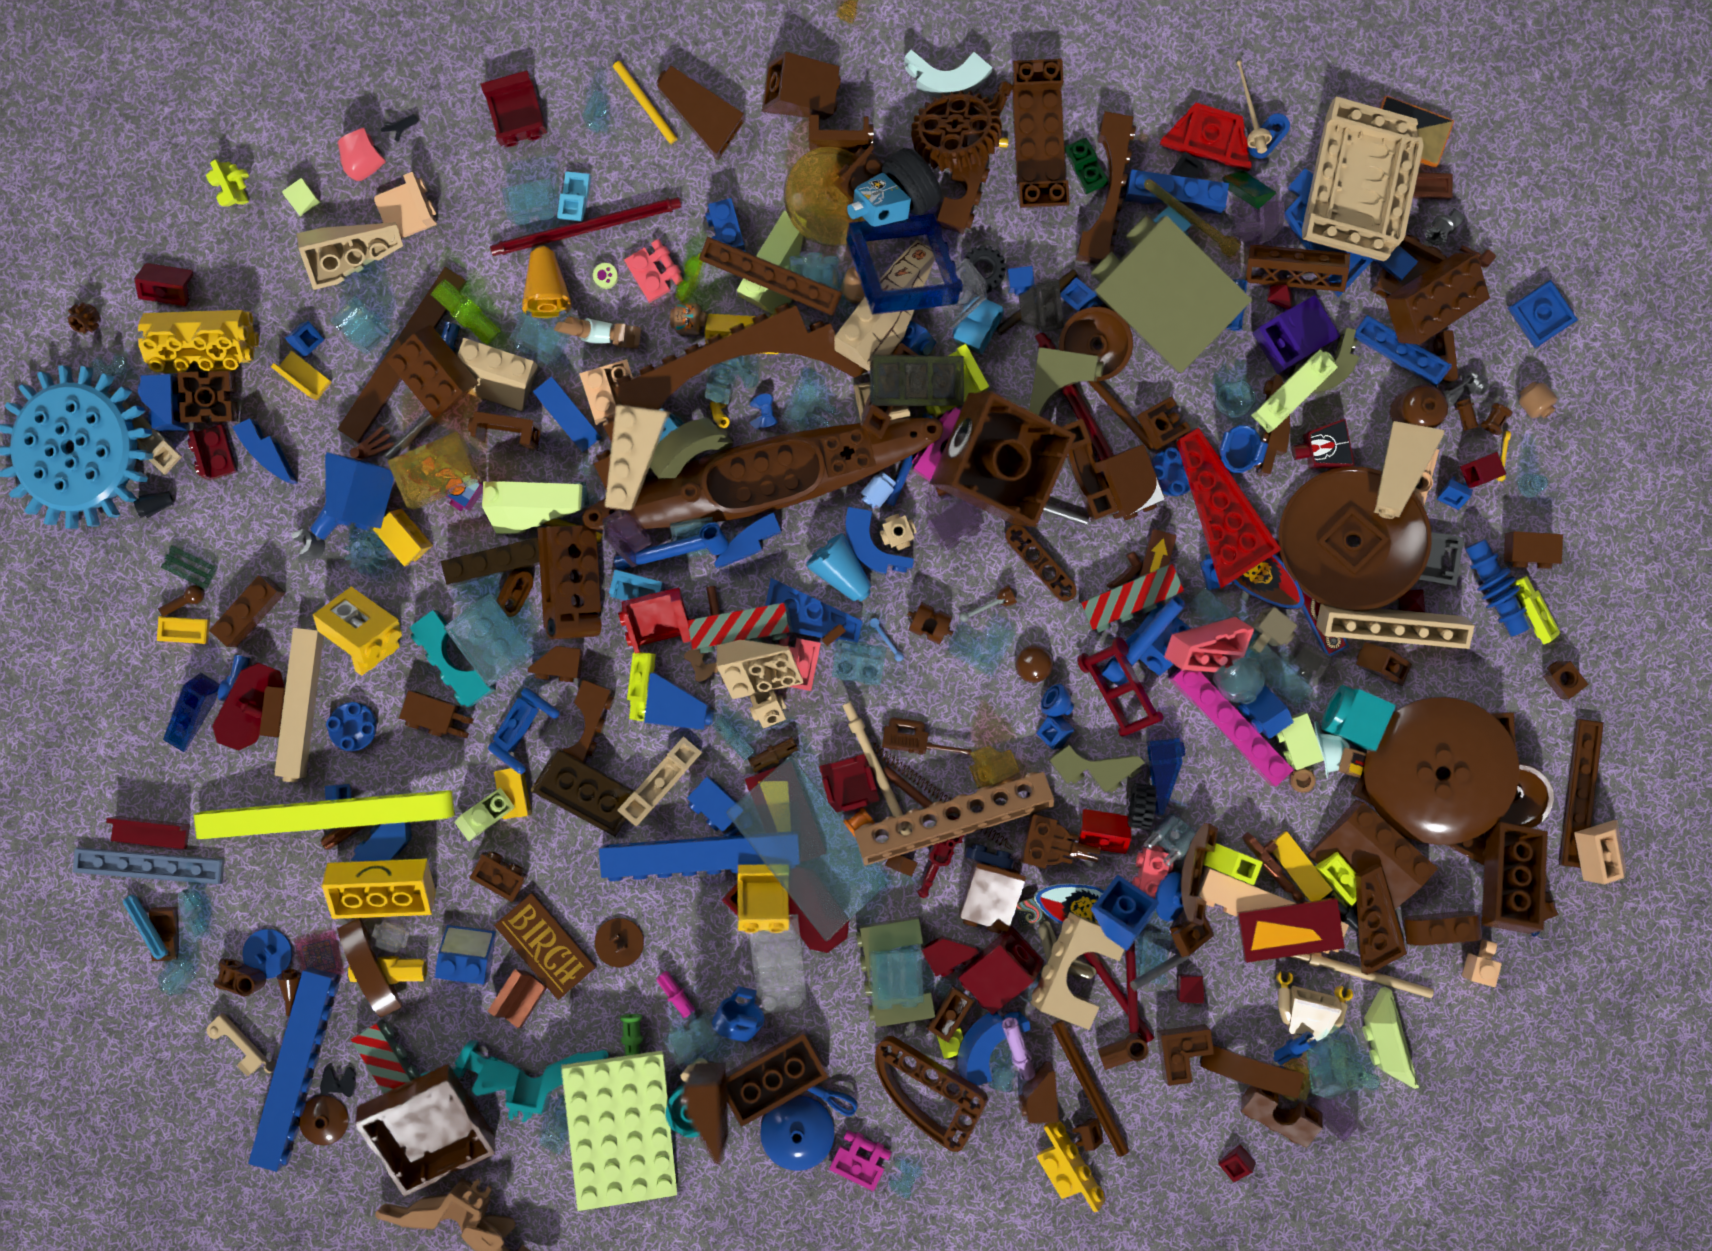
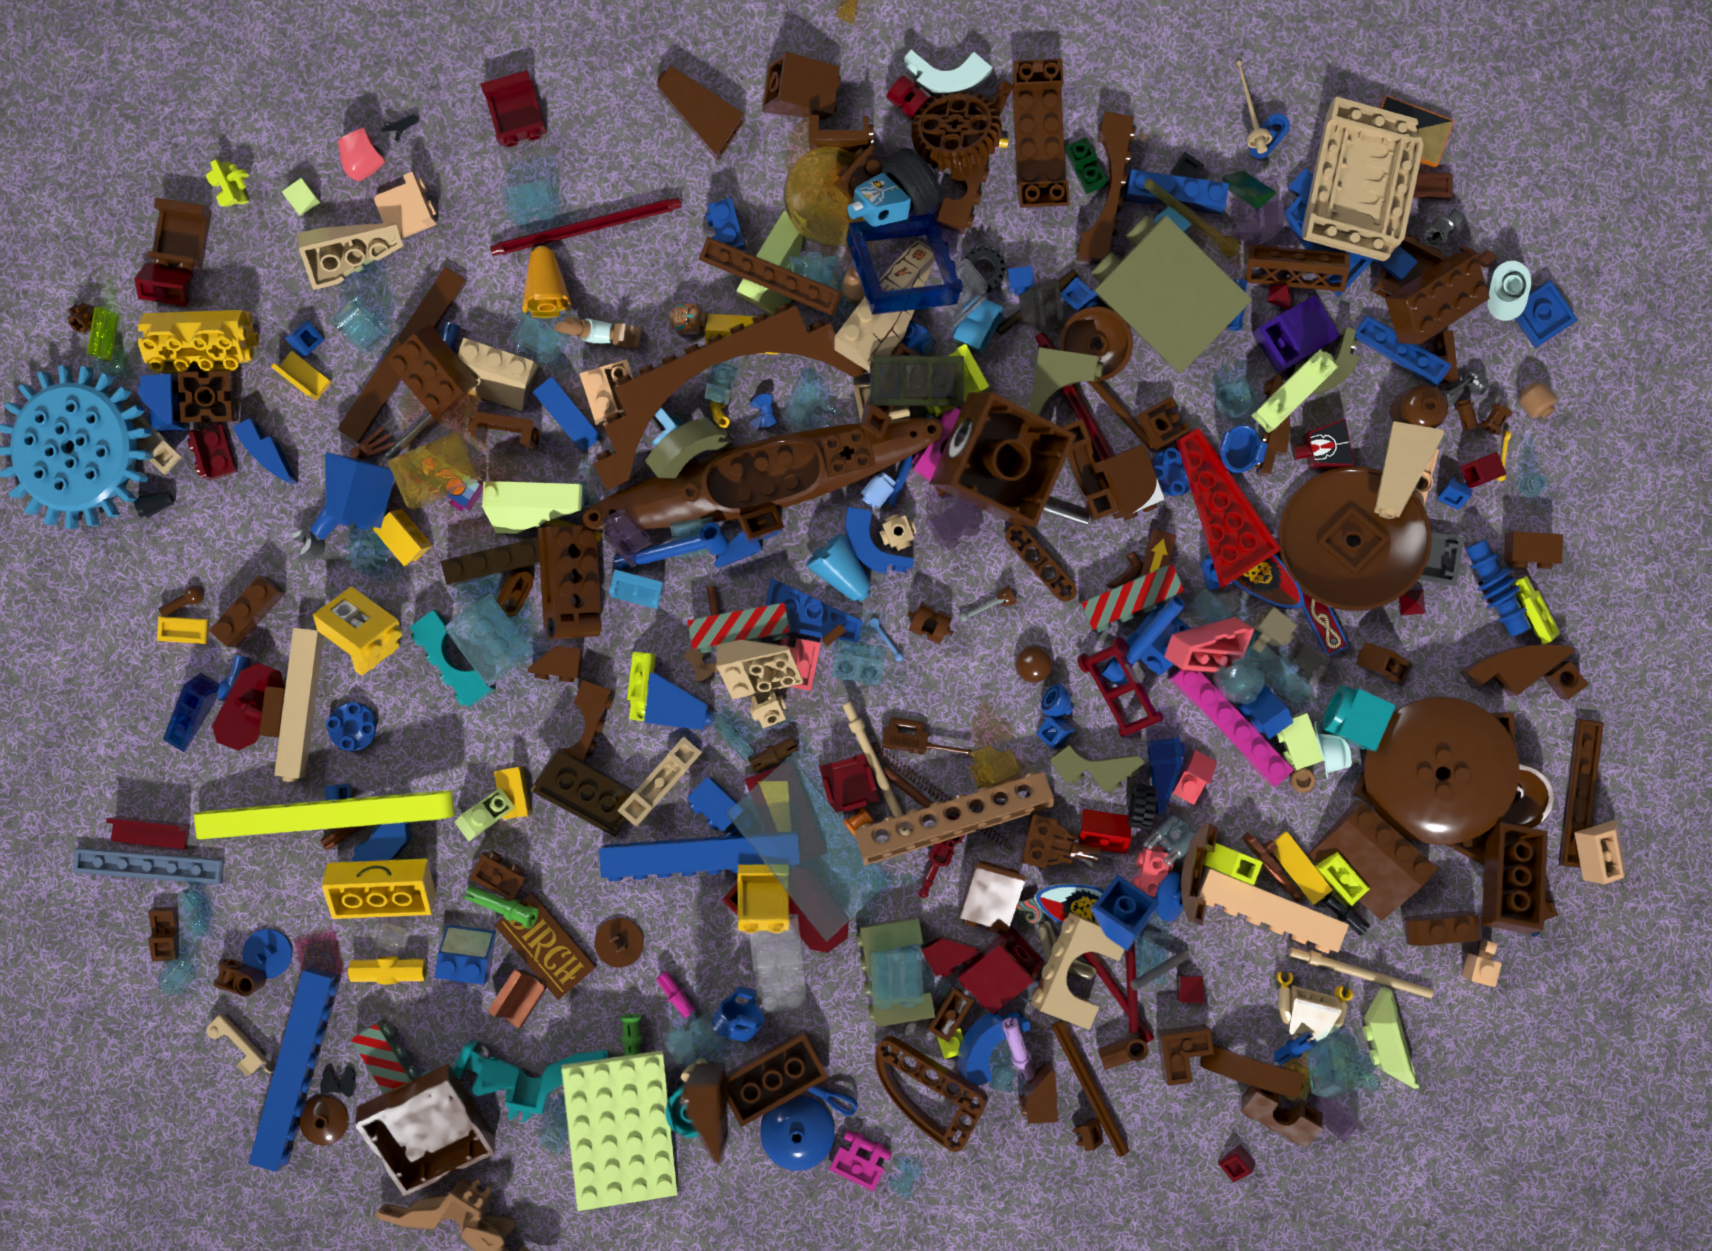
(102, 334): none -> clear neon green tile
(145, 927): dark azure axle -> none
(171, 558): clear green tile -> none
(180, 234): none -> reddish brown panel
(288, 984): reddish brown cone -> none
(367, 969): reddish brown slope -> none
(433, 714): reddish brown hinge -> none
(465, 312): clear neon green piece -> none
(510, 909): none -> bright green pin
(516, 725): blue plate -> none
(574, 197): medium azure slope -> none
(595, 108): clear light blue bracket -> none
(605, 275): yellowish green tile -> none
(632, 451): tan wedge -> none
(645, 102): yellow bar -> none
(648, 276): coral plate -> none
(654, 618): red panel -> none
(694, 271): clear neon green slope -> none
(748, 377): clear light blue piece -> none
(761, 523): none -> reddish brown slope
(901, 93): none -> dark red wheel
(902, 864): reddish brown piece -> none
(980, 853): dark blue plate -> none
(983, 655): clear light blue tile -> none
(1067, 1168): yellow bracket -> none
(1190, 937): reddish brown slope -> none
(1194, 777): none -> coral slope
(1210, 135): red wing -> none
(1290, 930): dark red tile -> none
(1352, 762): slope -> none
(1377, 923): reddish brown wing -> none
(1396, 626): tan brick -> none
(1509, 290): none -> light aqua piece
(1516, 667): none -> reddish brown slope

